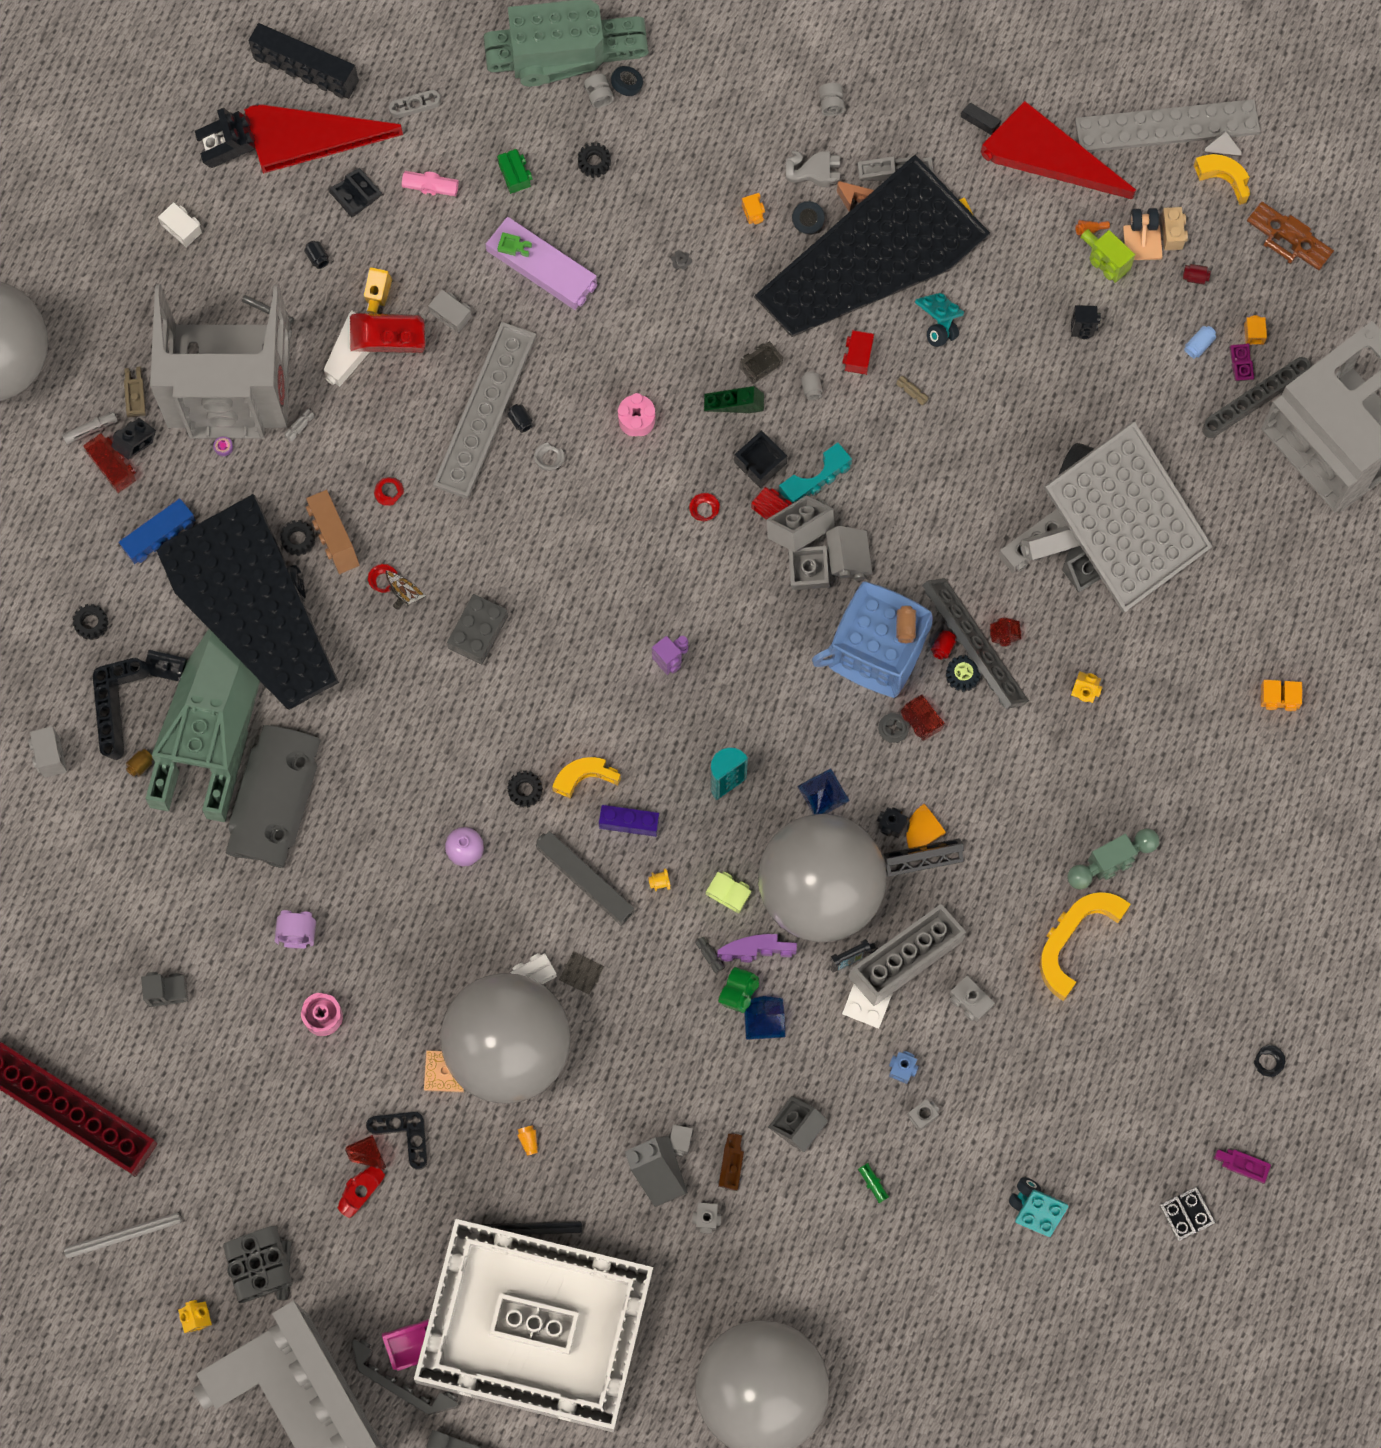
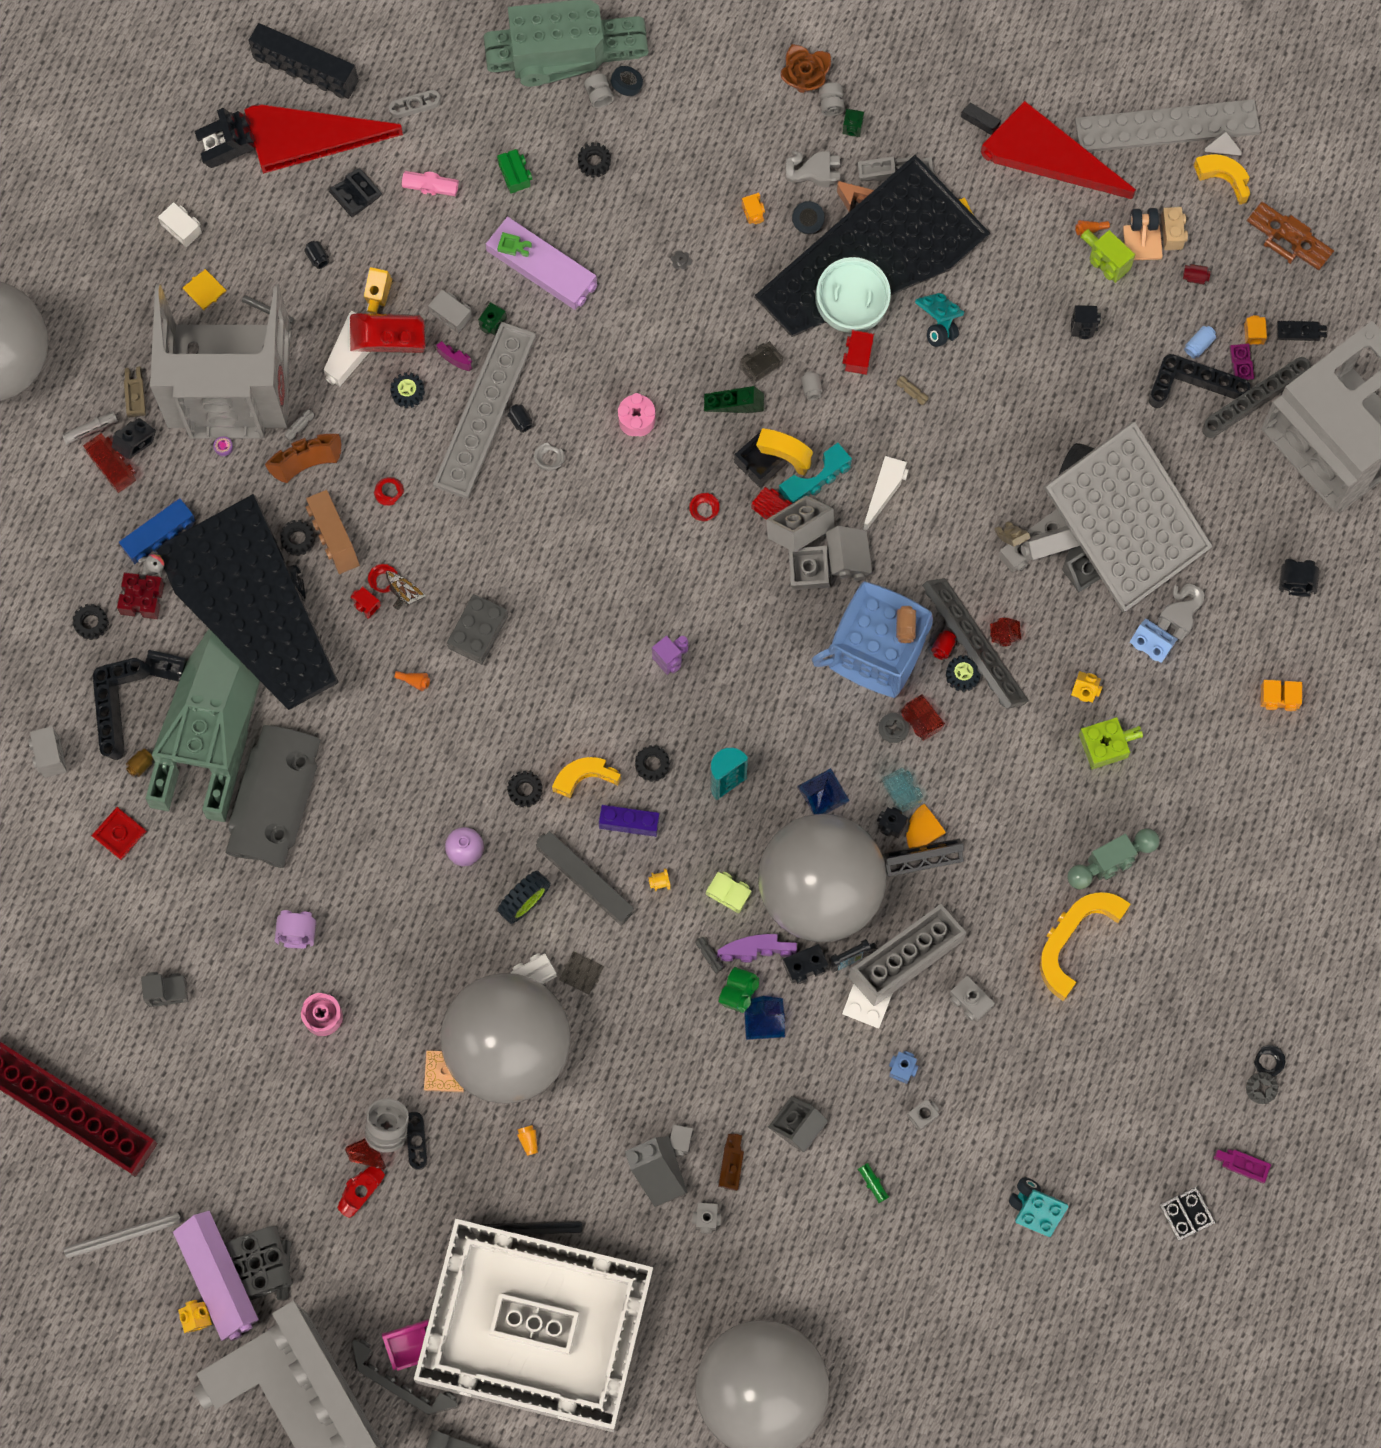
(118, 833): none -> red tile
(140, 596): none -> dark red brick
(148, 566): none -> light grey animal
(204, 289): none -> yellow piece
(215, 1276): none -> lavender brick
(304, 454): none -> dark orange brick
(365, 602): none -> red brick
(386, 1125): none -> light grey wheel
(409, 384): none -> black wheel
(417, 680): none -> orange cone
(457, 358): none -> magenta slope
(491, 319): none -> dark green brick
(523, 897): none -> black wheel
(654, 752): none -> black tyre
(785, 447): none -> yellow arch
(799, 60): none -> dark orange brick
(805, 963): none -> black brick
(852, 294): none -> light aqua brick
(853, 122): none -> dark green brick
(888, 482): none -> white slope
(901, 790): none -> clear light blue brick
(1012, 534): none -> dark tan hinge
(1110, 733): none -> lime brick
(1153, 640): none -> light blue brick
(1180, 614): none -> light grey hips
(1194, 378): none -> black beam
(1253, 1084): none -> dark grey gear
(1299, 577): none -> black brick
(1300, 330): none -> black hinge

